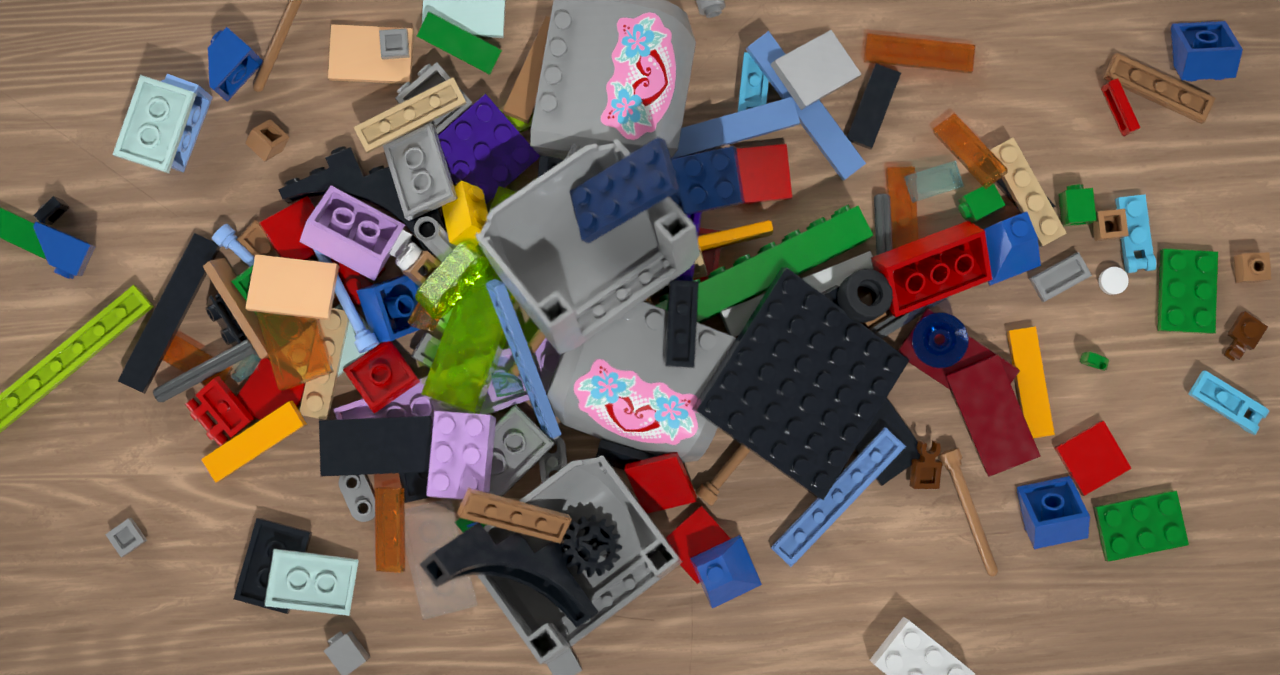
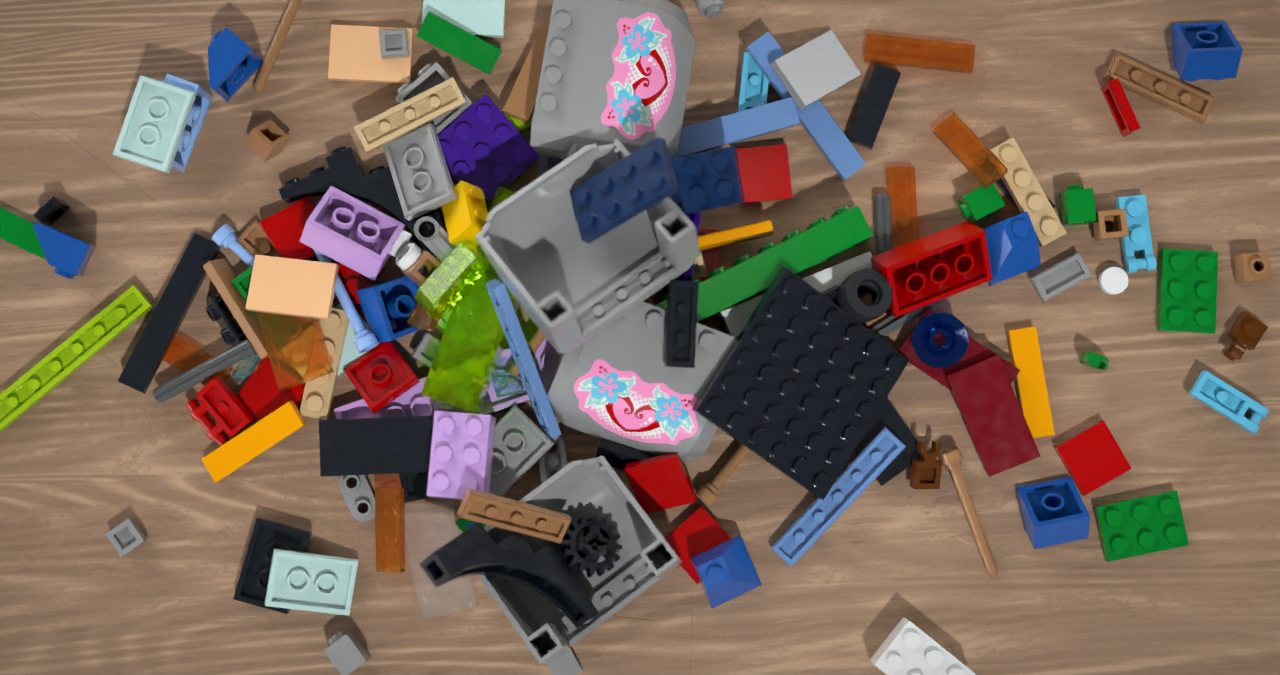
(934, 181): clear light blue tile -> none

